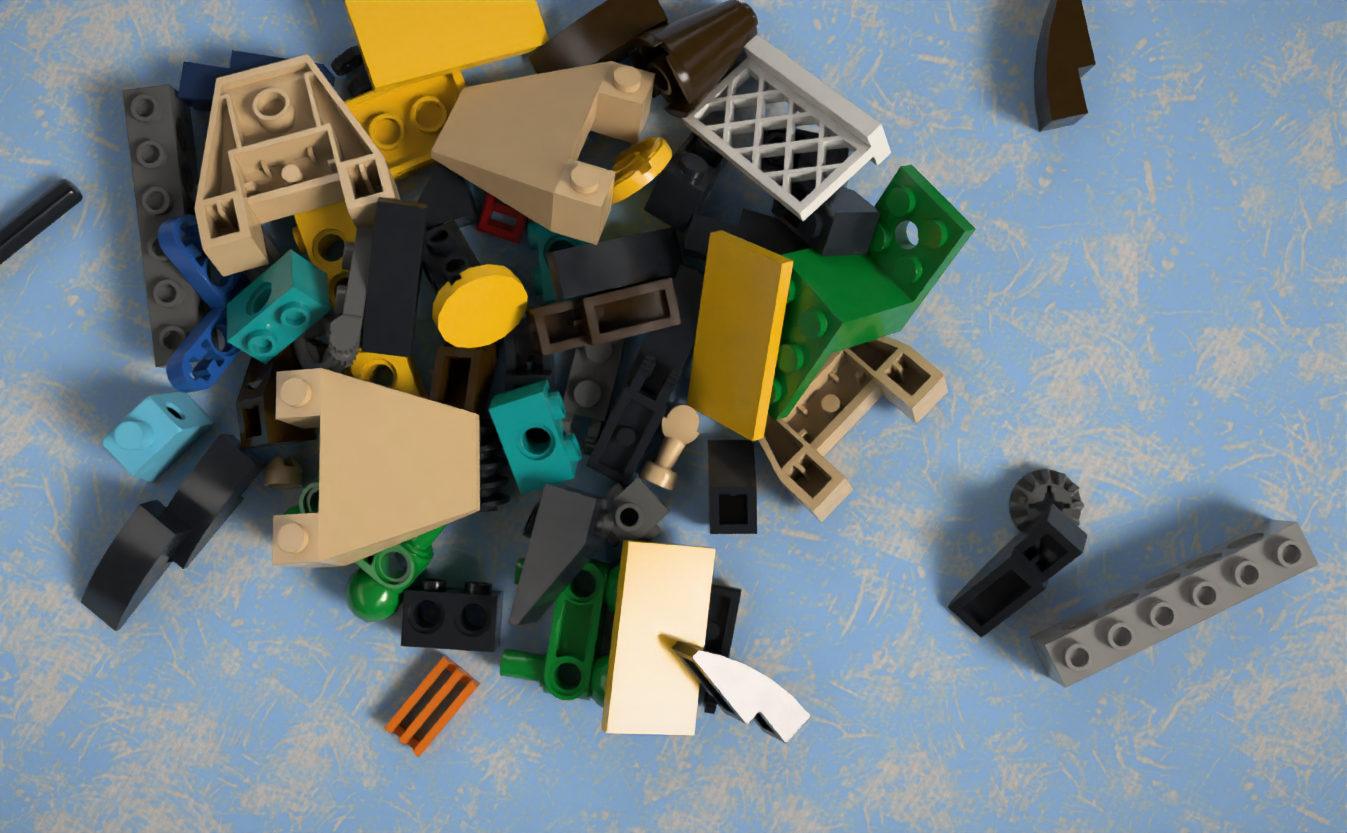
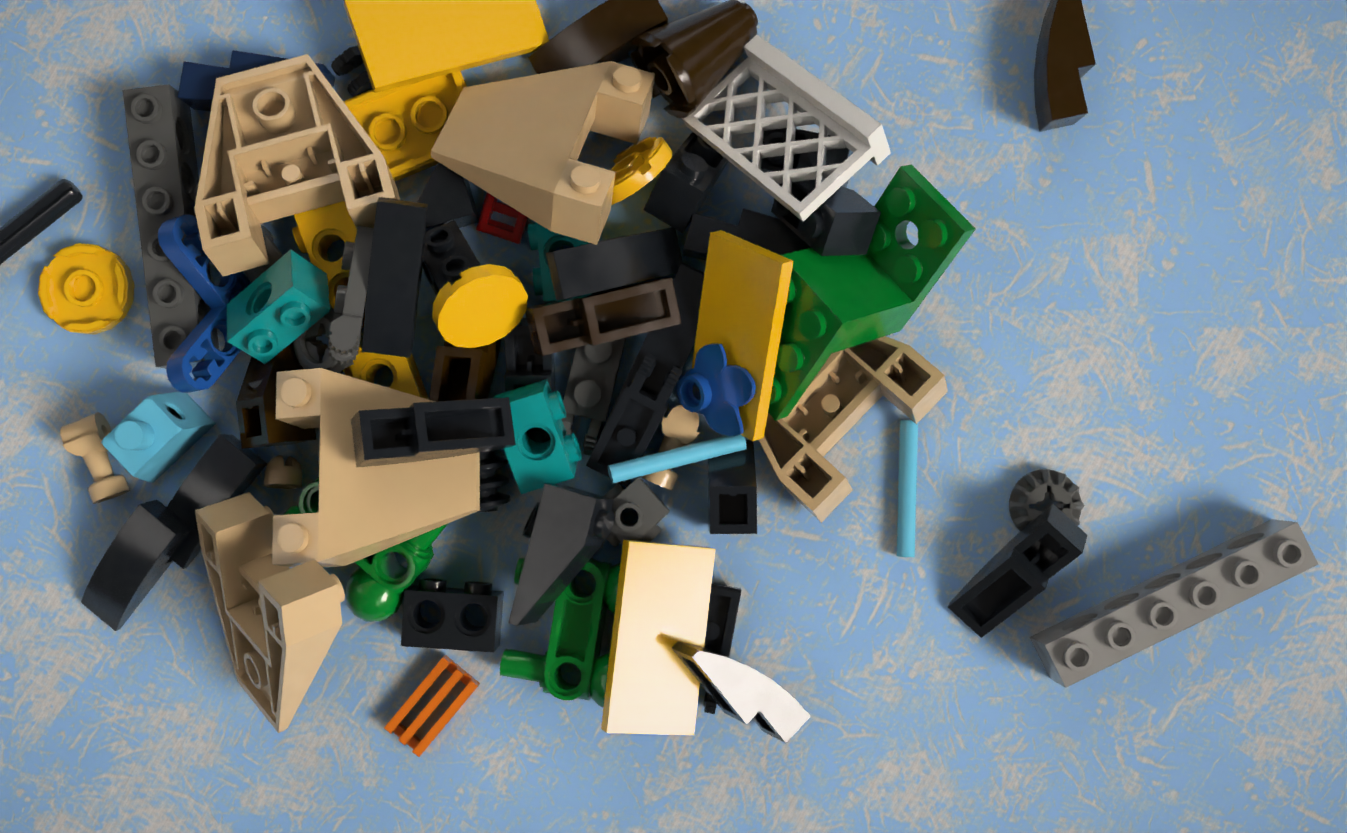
(84, 440): none -> tan leg
(86, 289): none -> yellow tile
(271, 615): none -> tan wedge
(431, 431): none -> black slope
(675, 457): none -> medium azure bar
(716, 390): none -> blue plate
(907, 488): none -> medium azure bar

